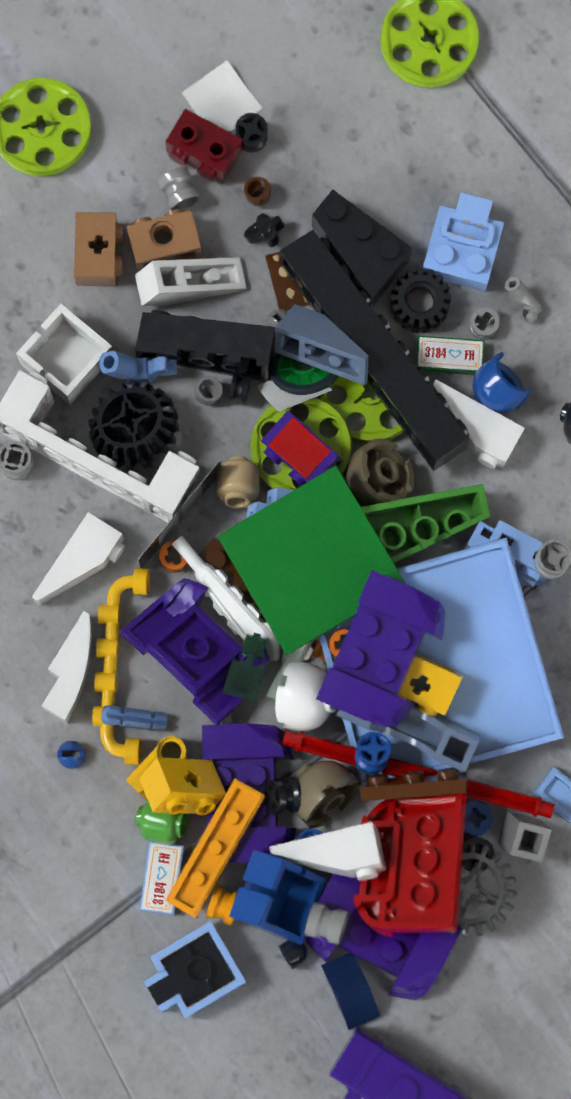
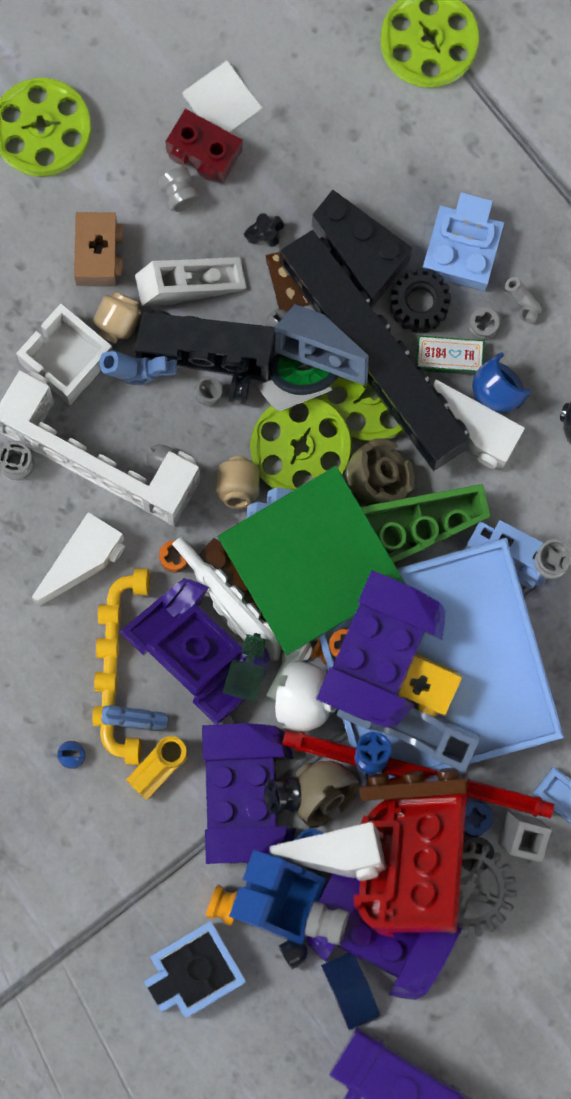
(71, 669): white slope -> none
(117, 317): none -> tan head
(151, 427): black gear -> none
(160, 875): white tile -> none
(161, 826): bright green head -> none
(176, 223): medium nougat brick -> none
(178, 517): sticker -> none
(182, 786): yellow brick -> none
(215, 848): light orange tile -> none
(252, 125): black wheel -> none
(254, 188): reddish brown hinge -> none
(299, 449): red brick -> none

